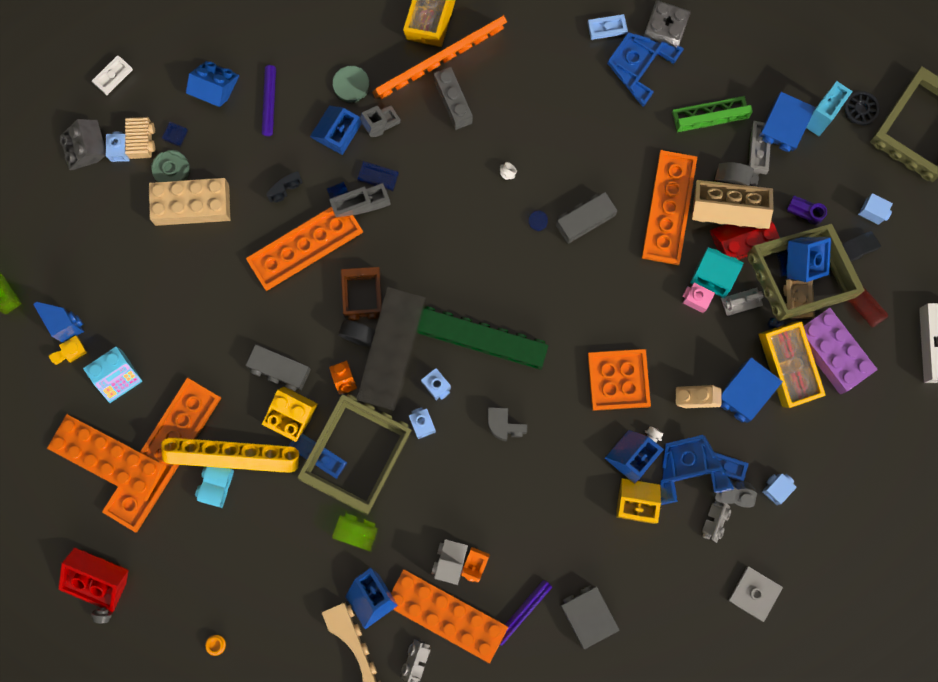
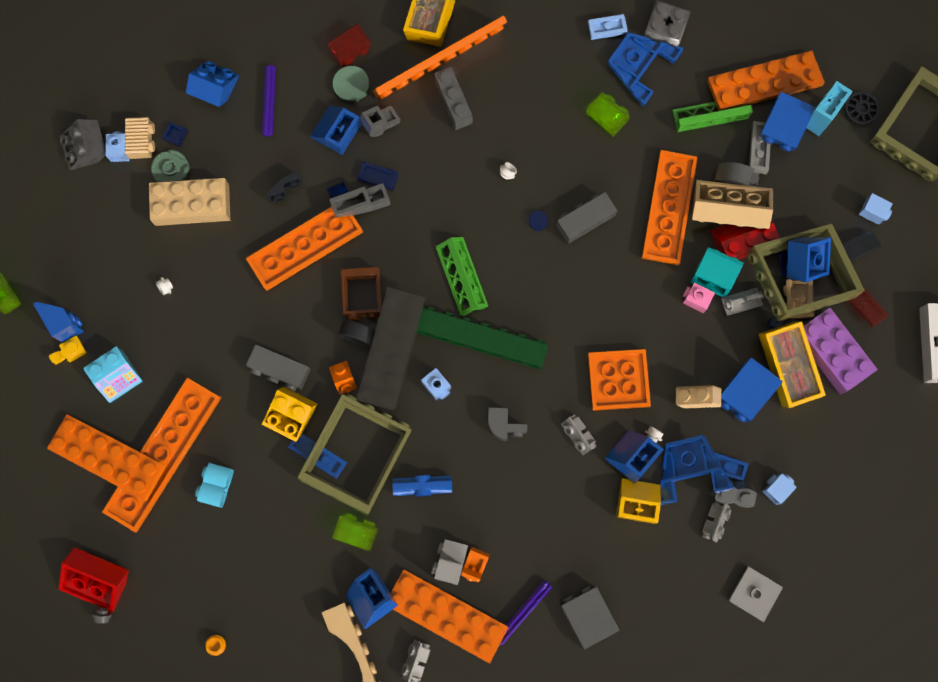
(112, 75): white plate -> none
(164, 285): none -> white plate
(230, 455): yellow beam -> none
(349, 45): none -> clear red brick
(422, 422): light blue brick -> none
(422, 485): none -> blue piece
(464, 273): none -> bright green fence
(573, 428): none -> light grey hinge
(608, 113): none -> clear neon green brick
(765, 81): none -> orange plate
(805, 210): dark purple piece -> none

